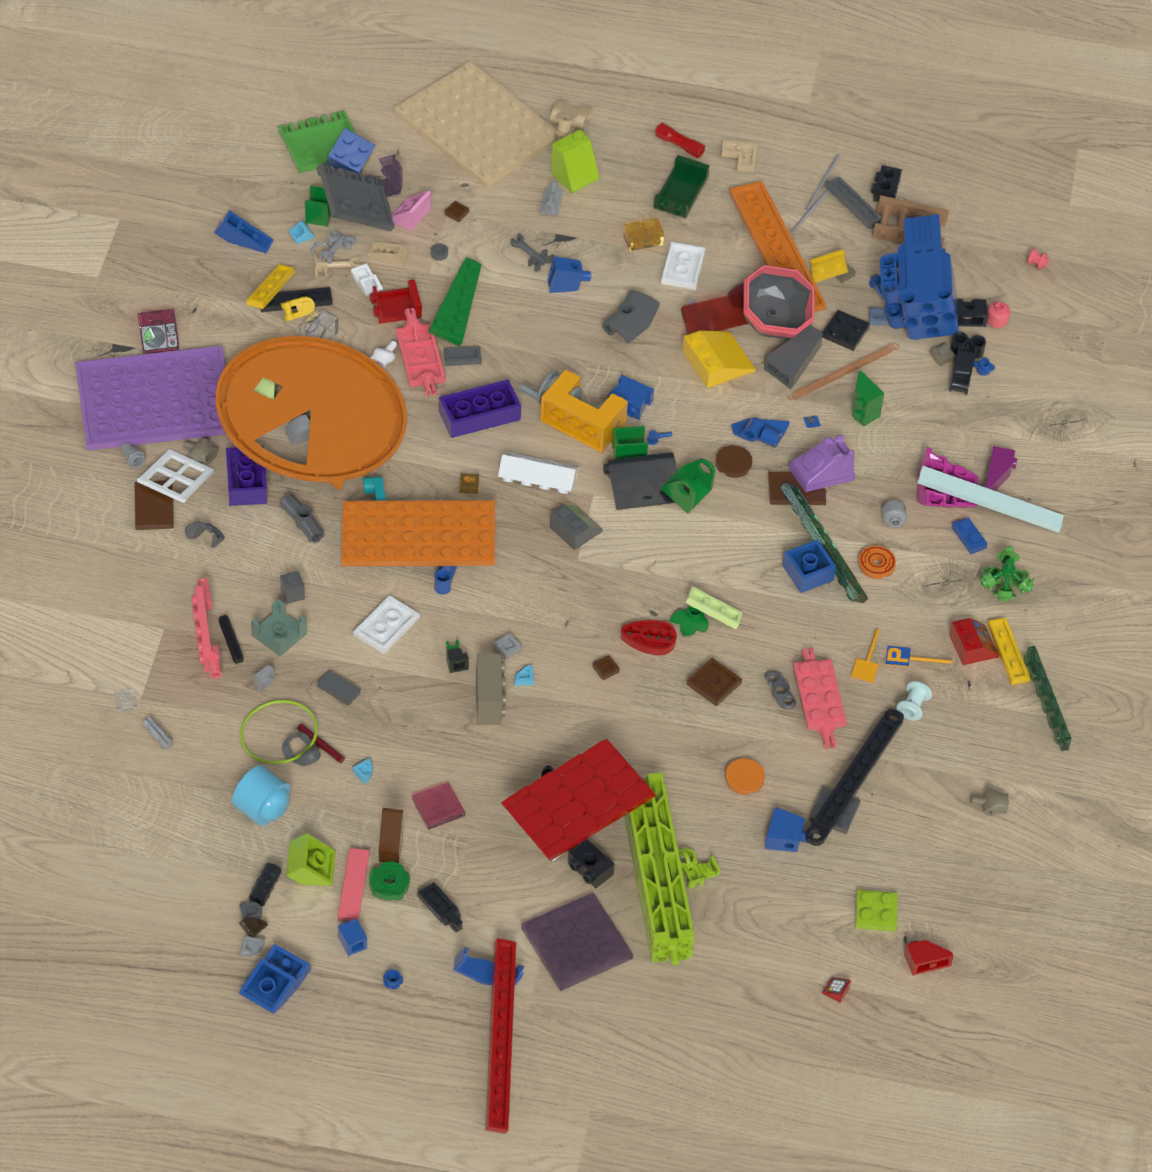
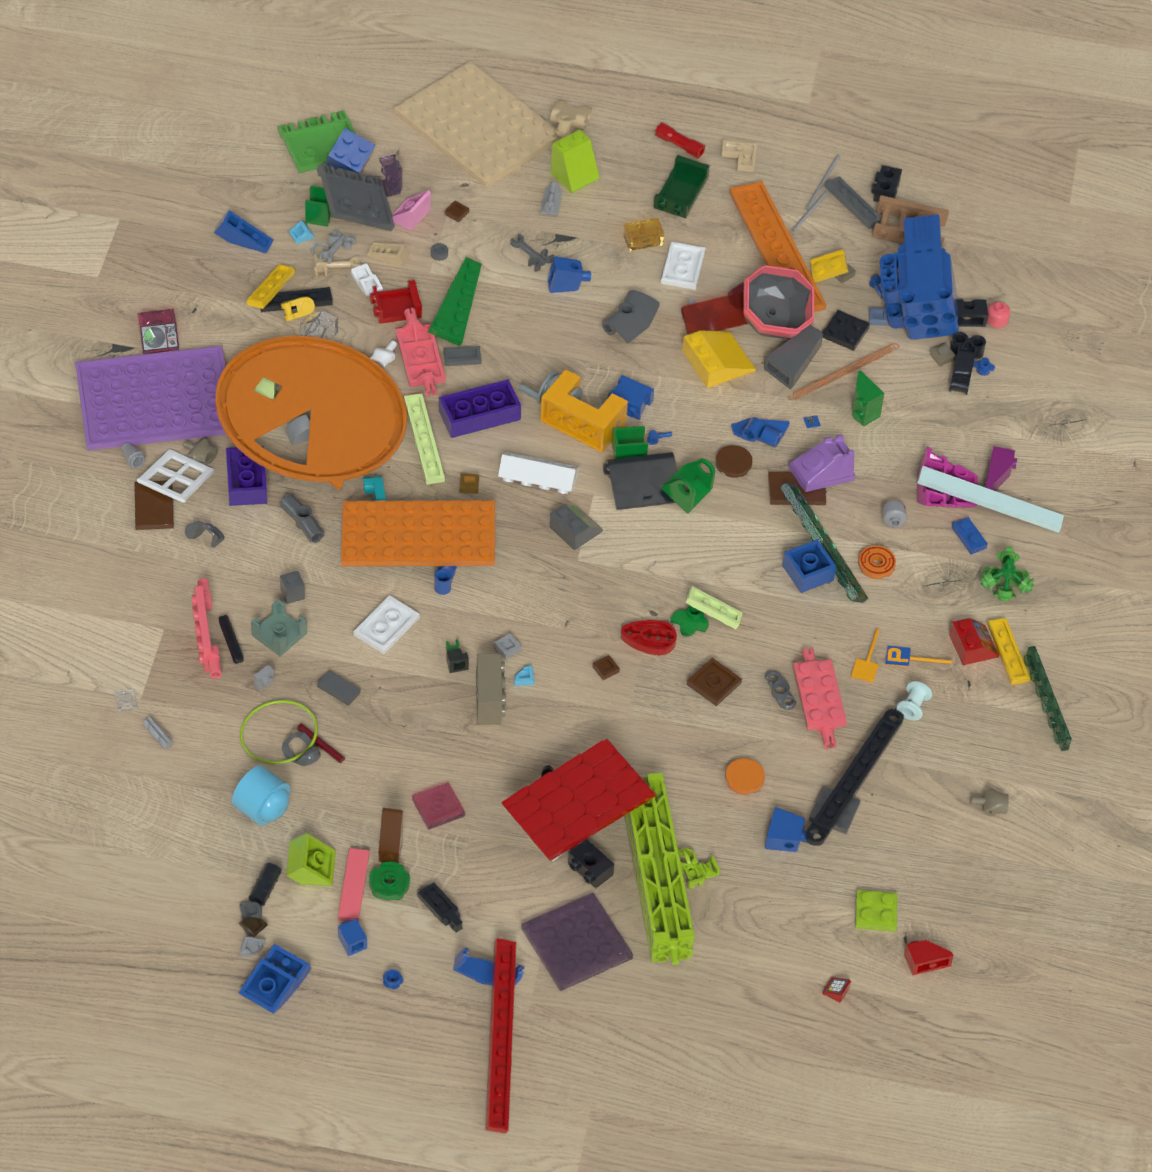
(363, 770): medium azure tile -> none
(424, 439): none -> yellowish green plate
(1041, 260): coral wheel -> none

